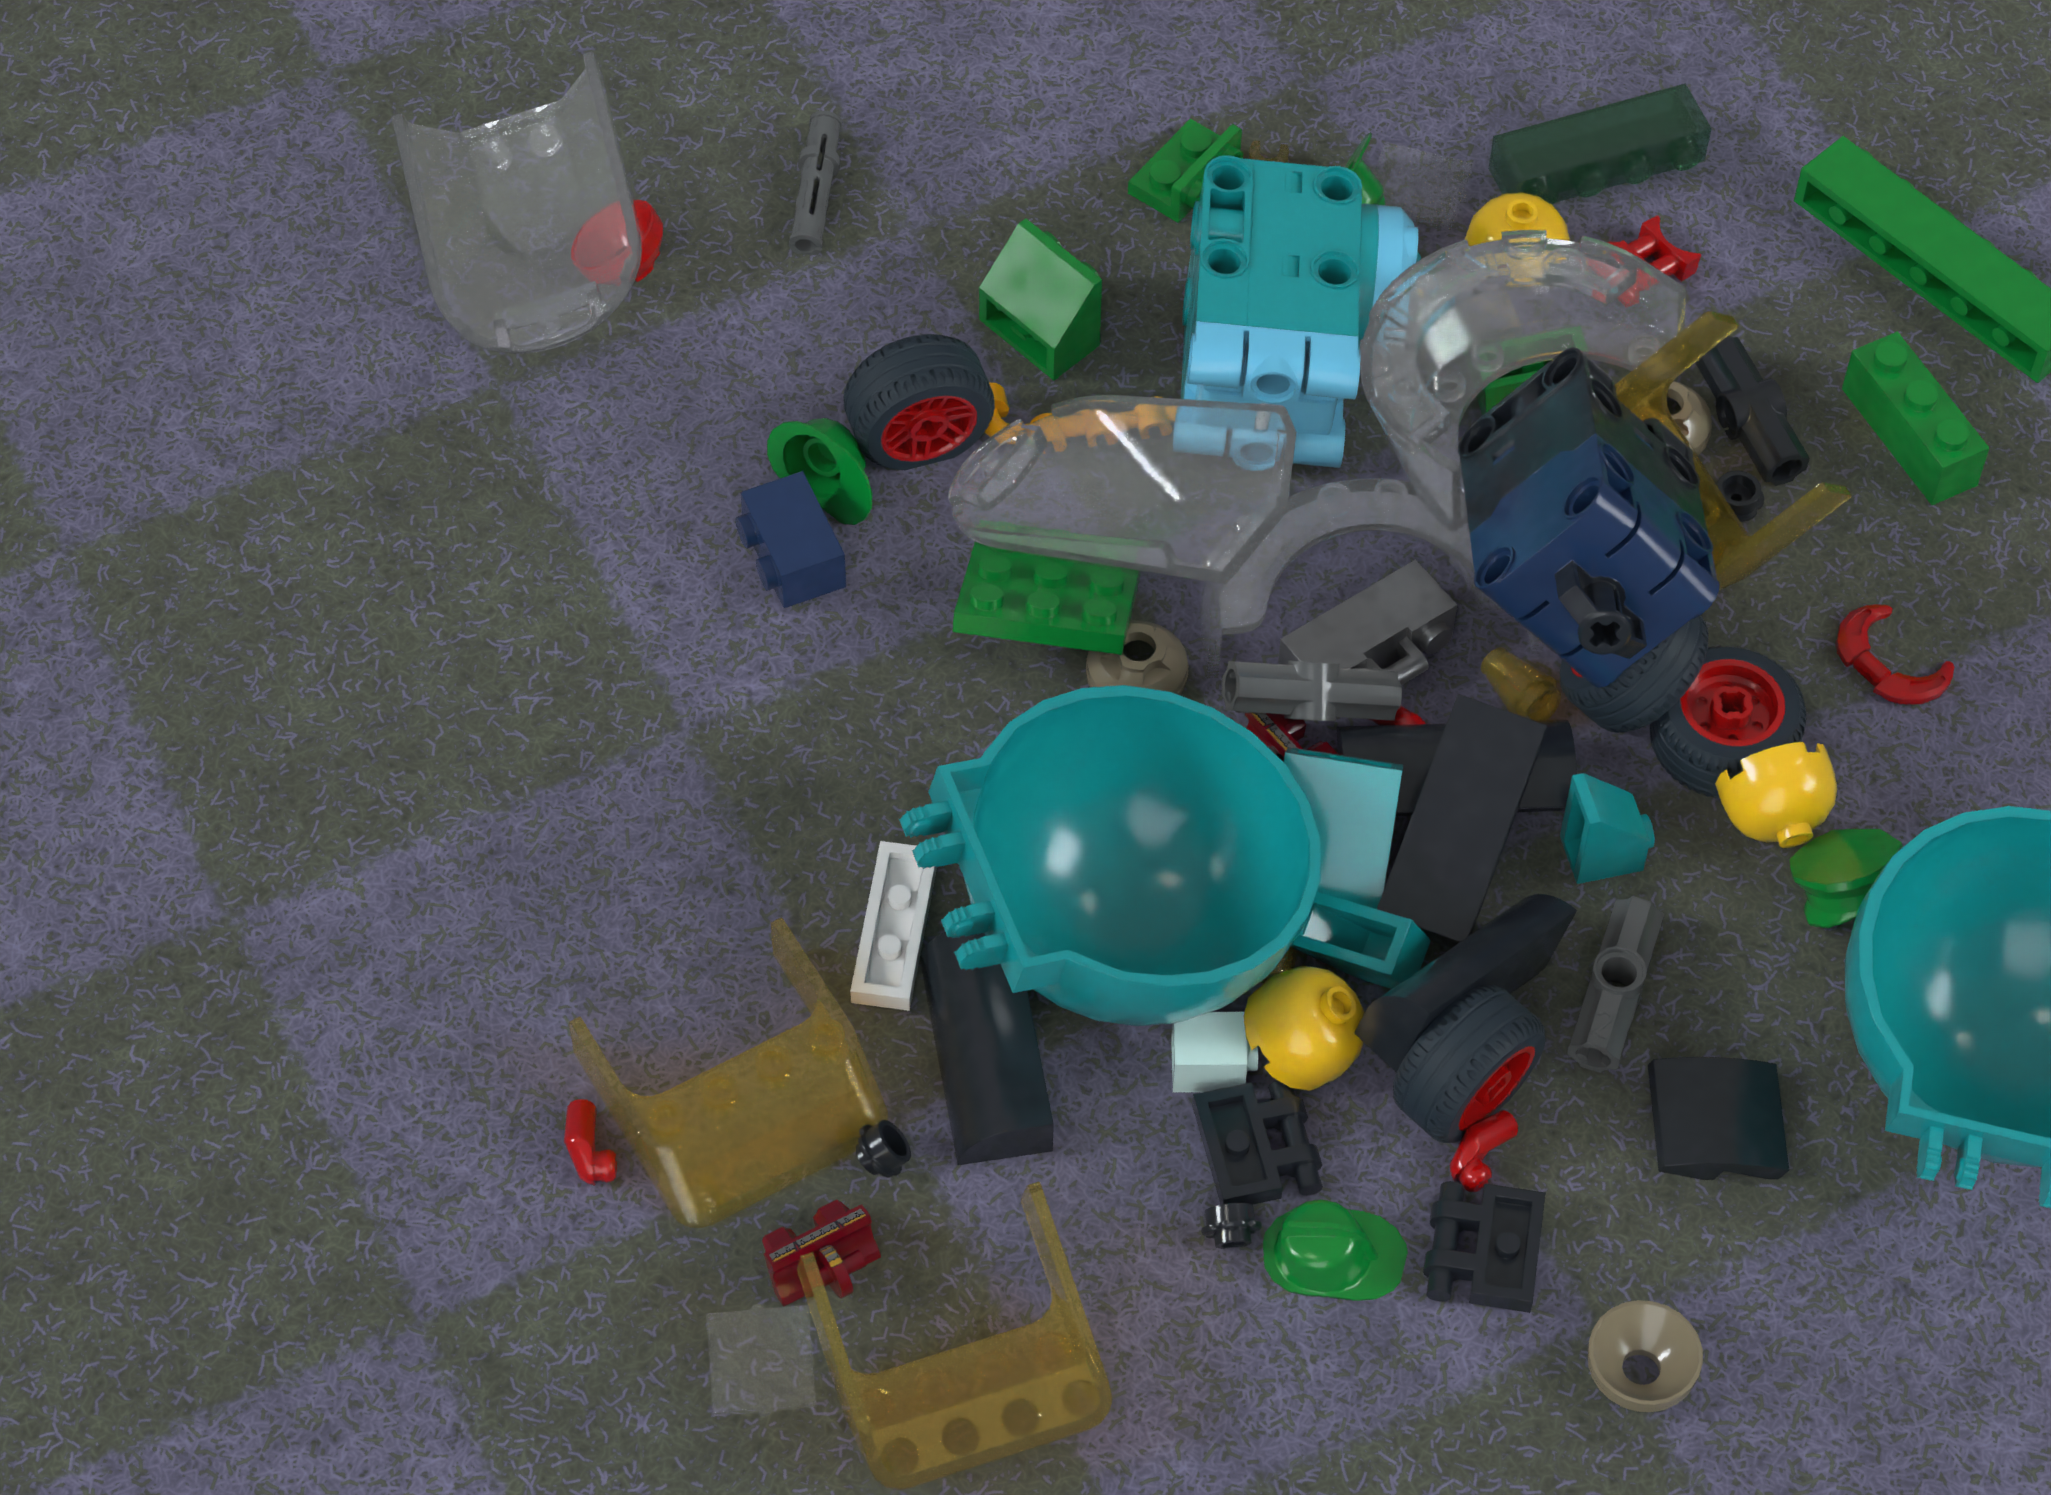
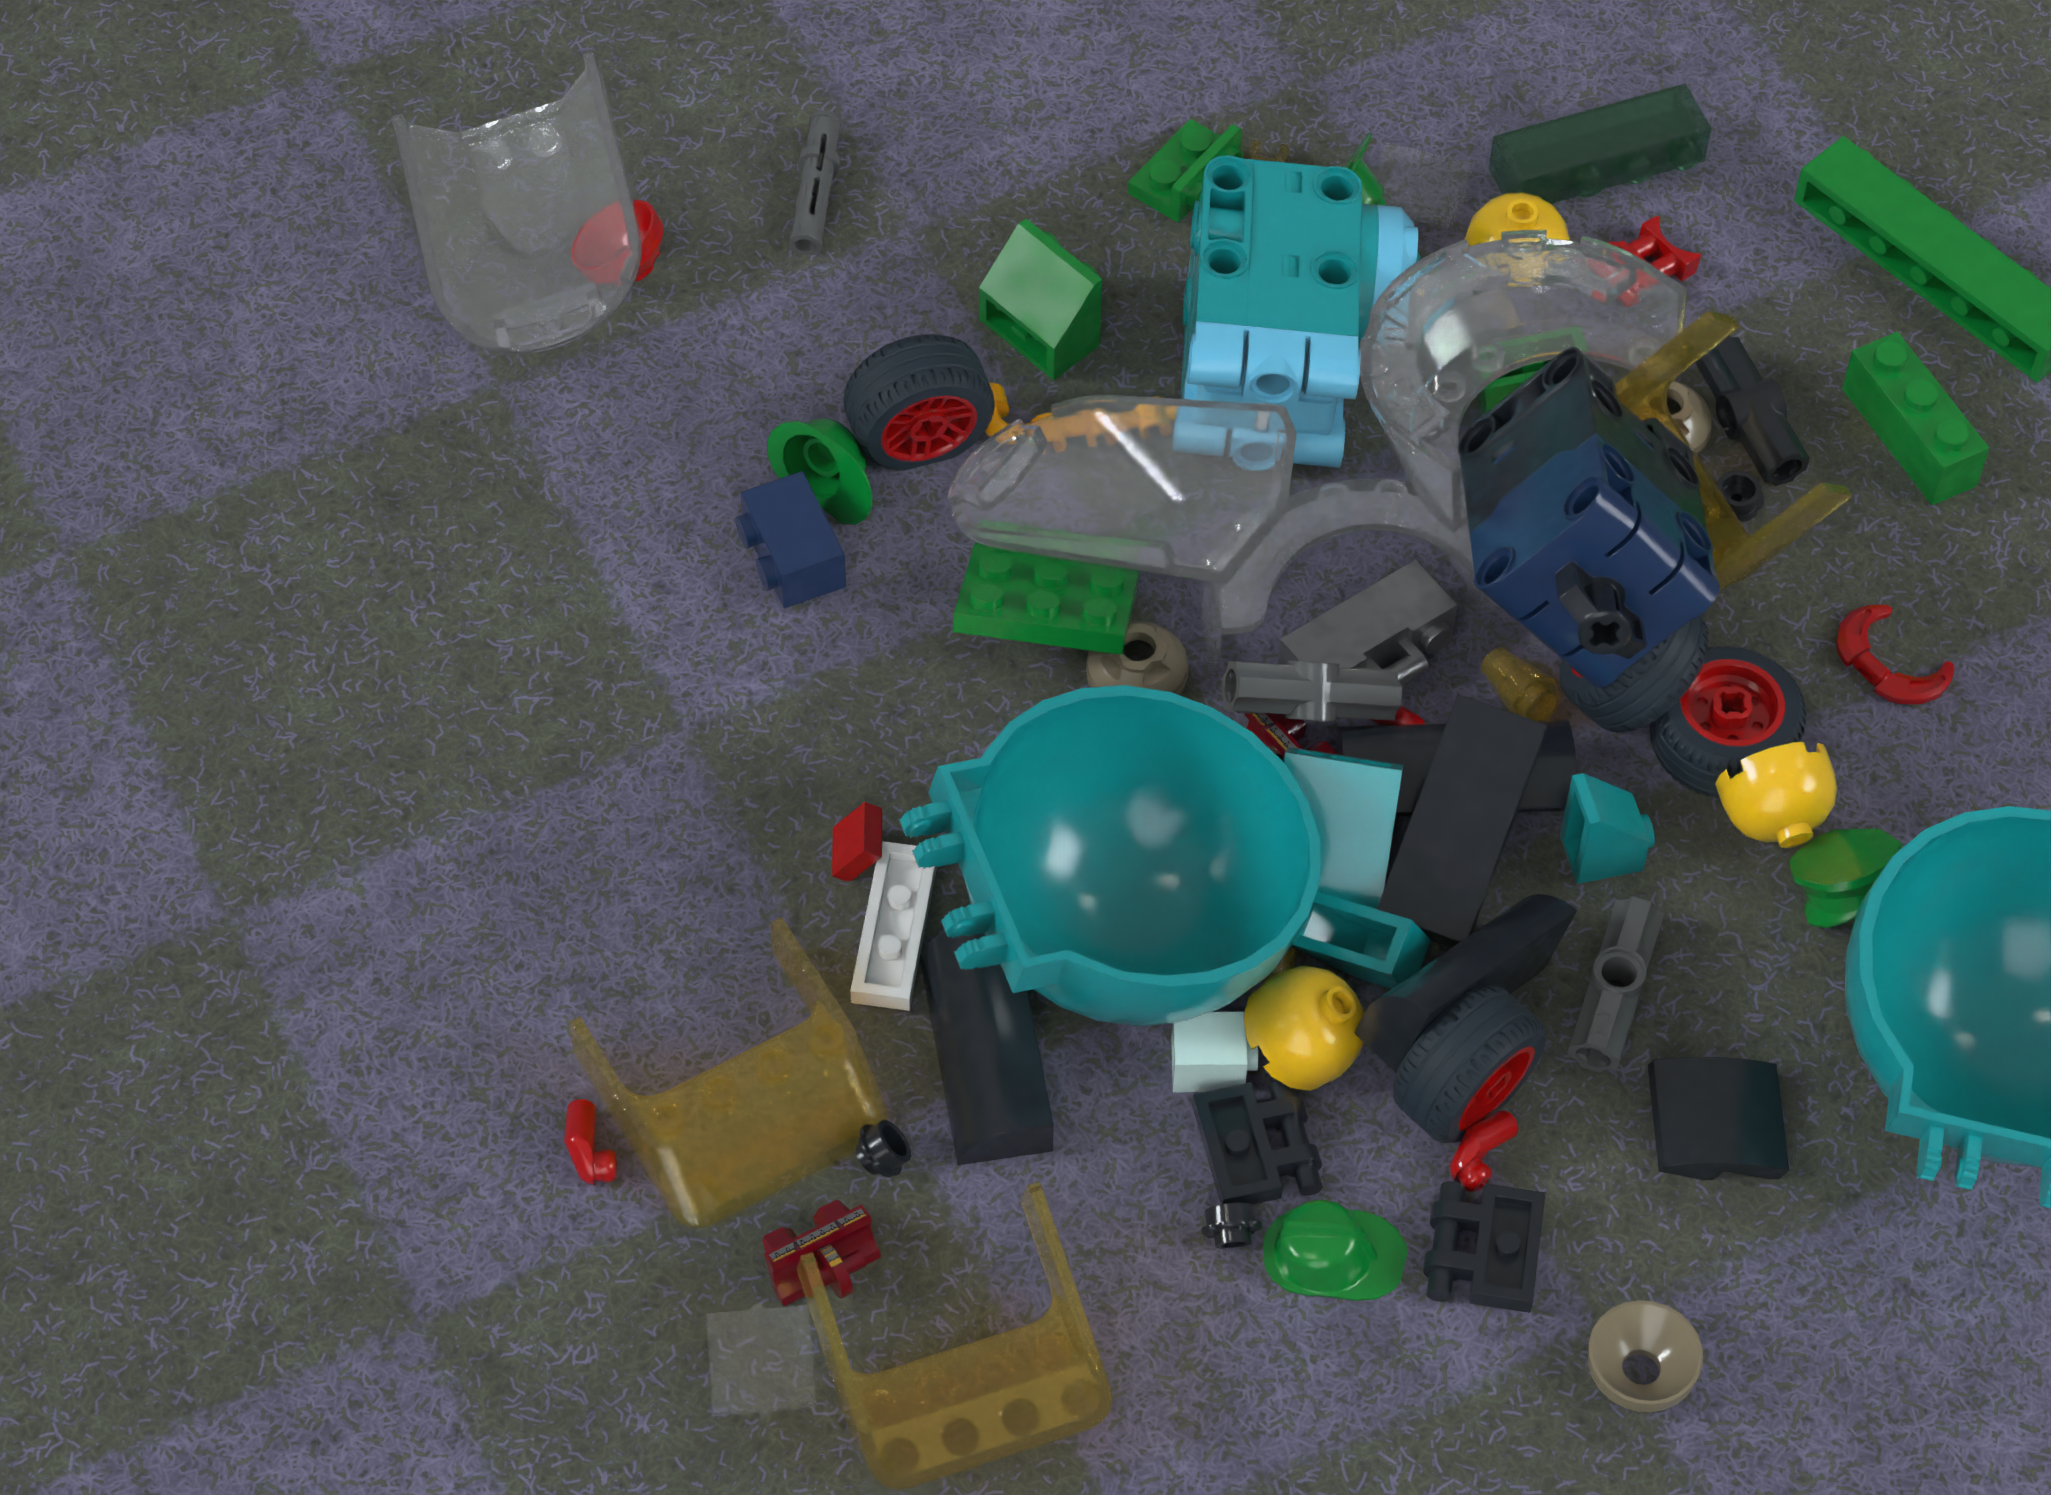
(857, 842): none -> red tile

